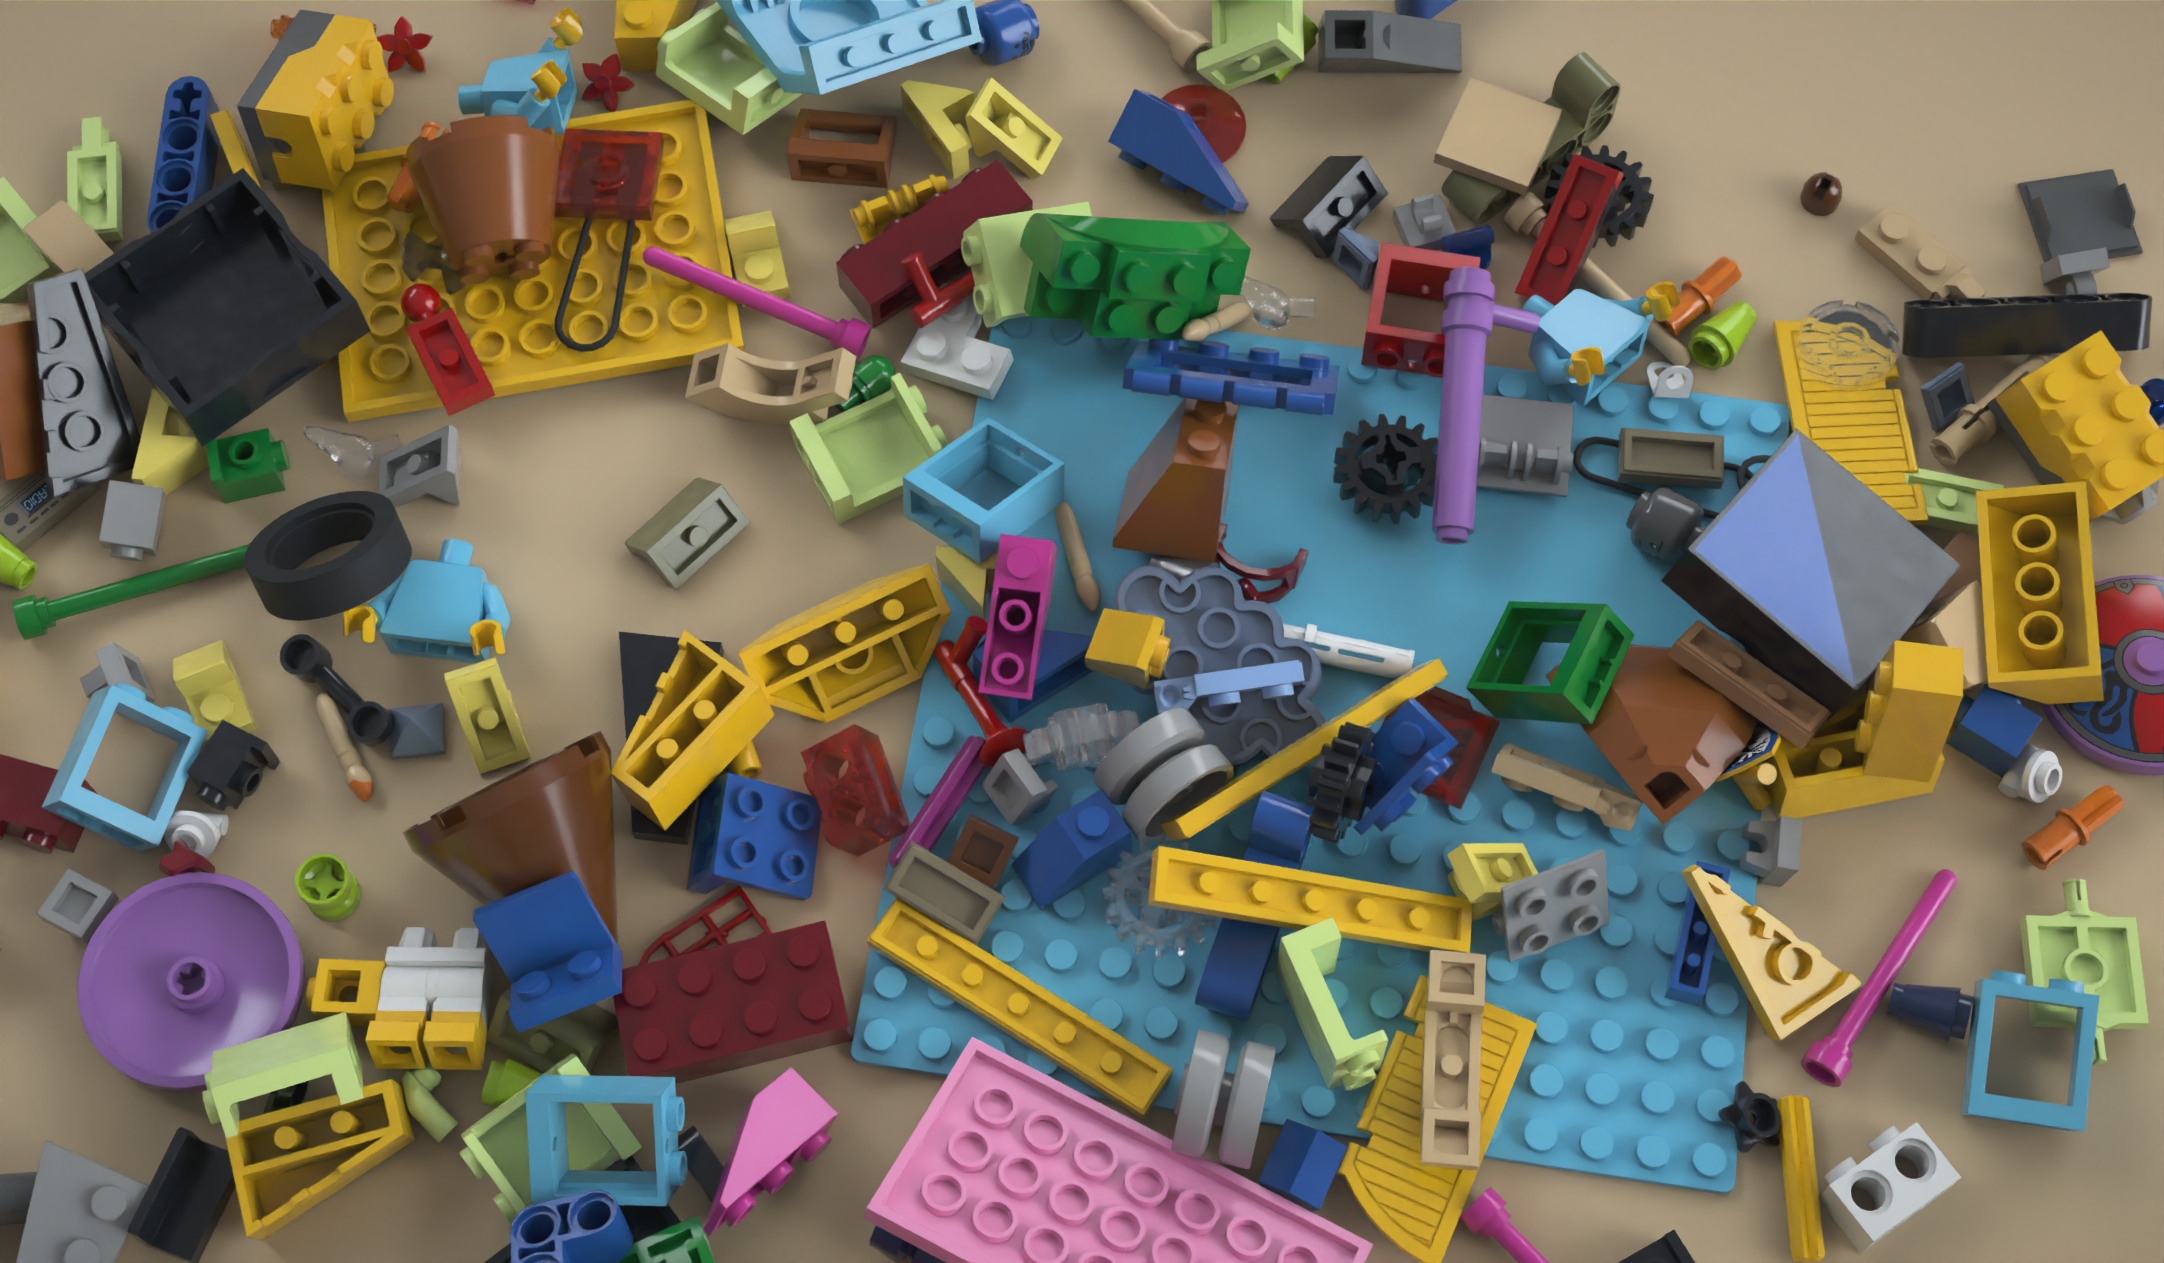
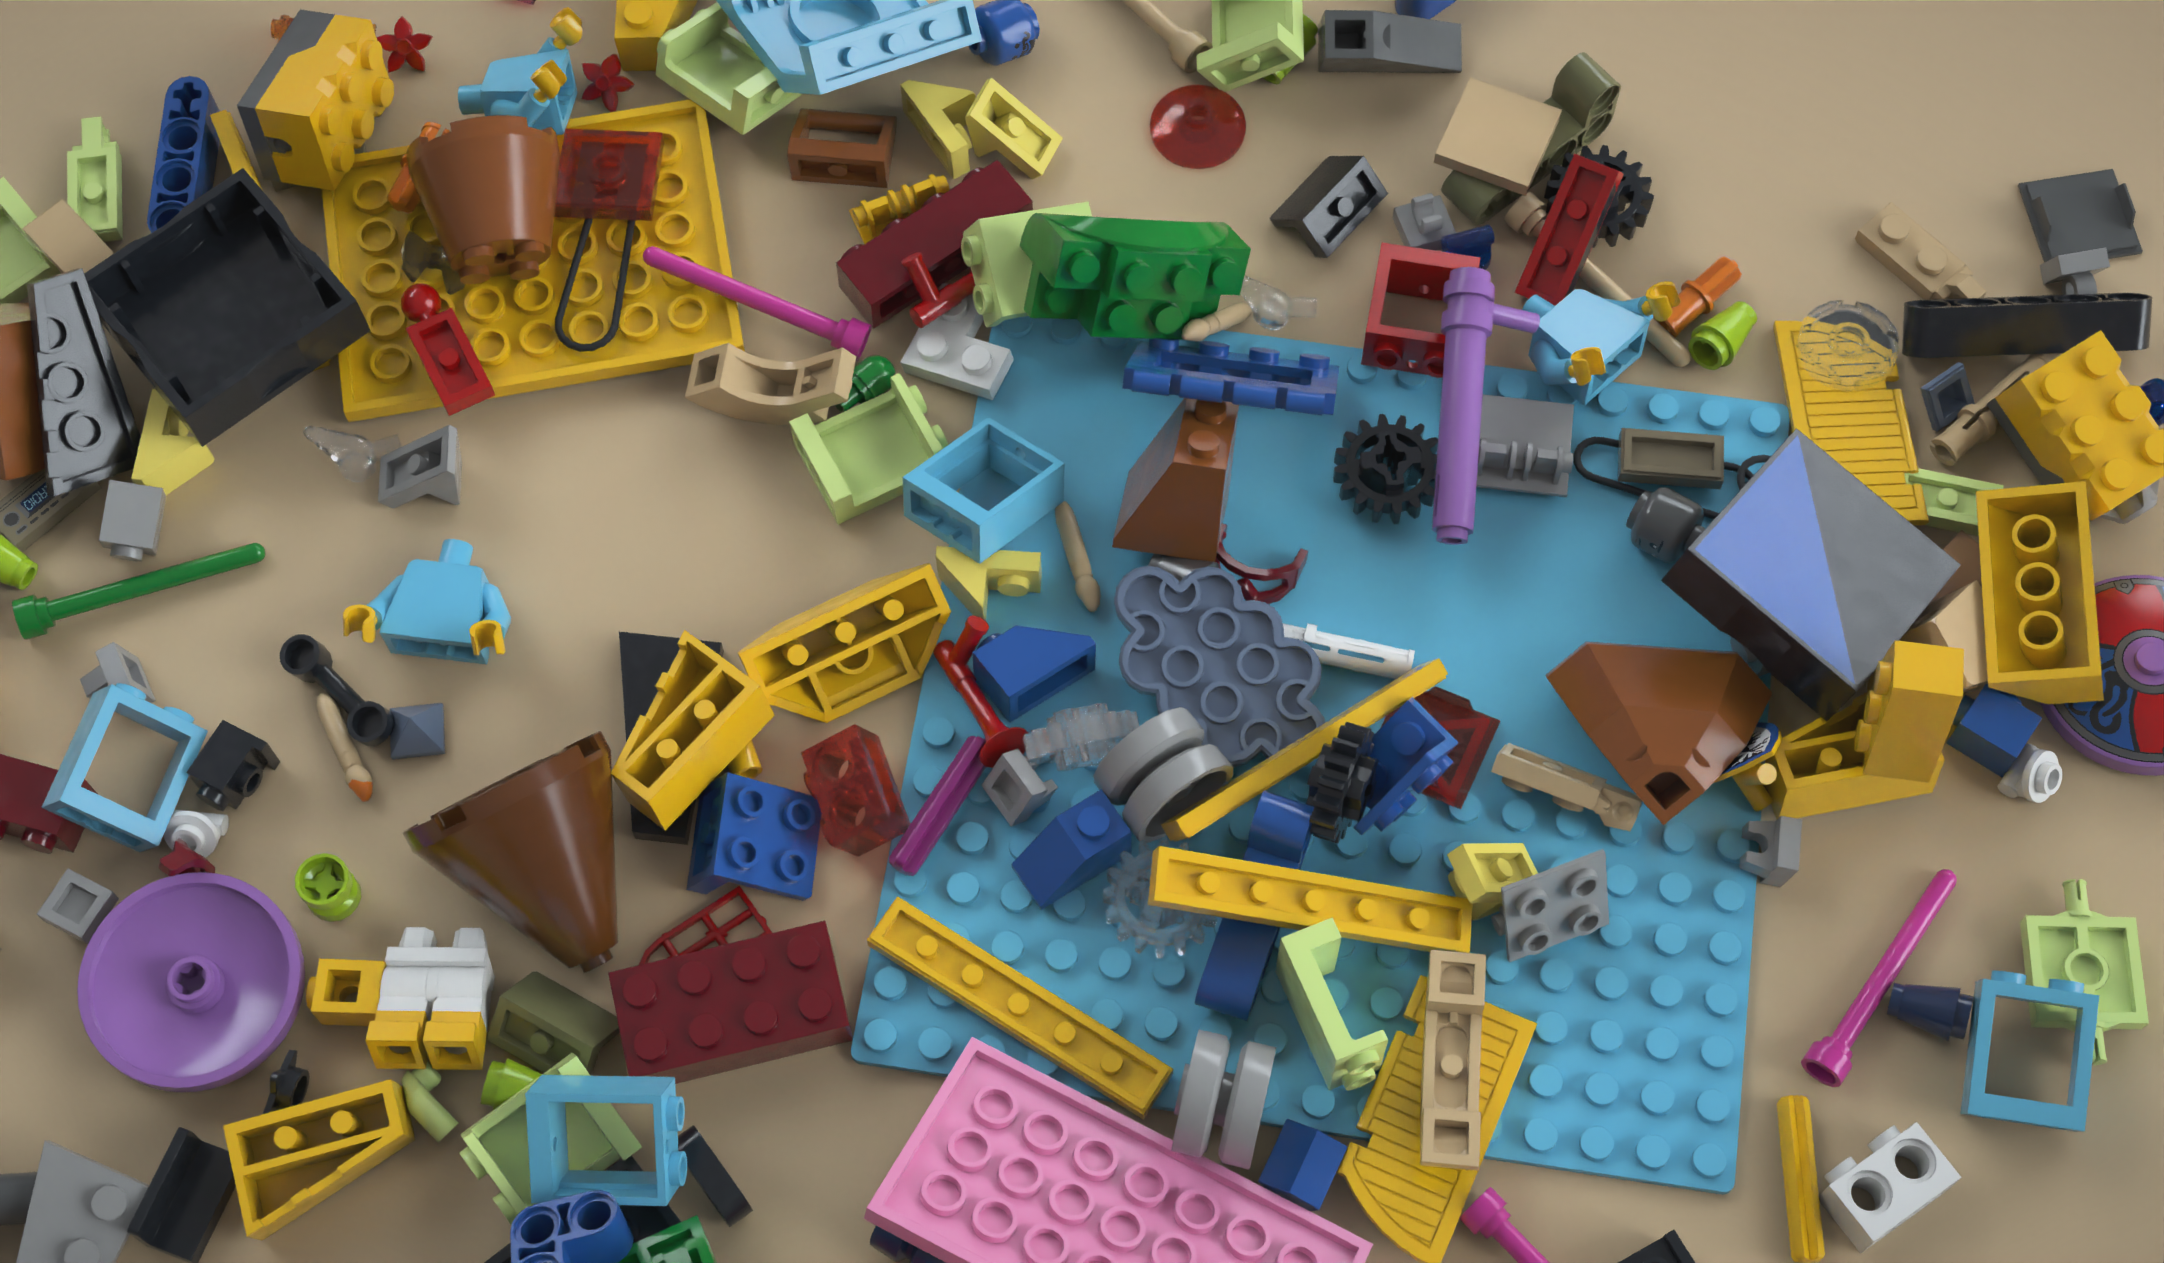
(212, 689): light yellow slope -> none
(247, 465): green brick -> none
(281, 1062): yellowish green panel -> none
(341, 581): black tyre -> none
(487, 715): light yellow slope -> none
(551, 950): blue bracket -> none
(688, 531): olive panel -> none
(757, 253): light yellow slope -> none
(775, 1132): slope -> none
(944, 892): dark tan tile -> none
(983, 850): reddish brown plate -> none
(1017, 616): dark pink slope -> none
(1128, 647): yellow slope -> none
(1170, 141): blue slope -> none
(1225, 686): light blue hinge -> none
(1356, 256): sand blue slope -> none
(1584, 675): green window -> none
(1671, 387): white piece -> none
(1693, 948): blue piece -> none
(1749, 684): medium nougat tile -> none
(1765, 1116): black plate -> none
(1777, 971): yellow wing -> none
(1830, 201): reddish brown hinge -> none
(2072, 827): orange axle -> none

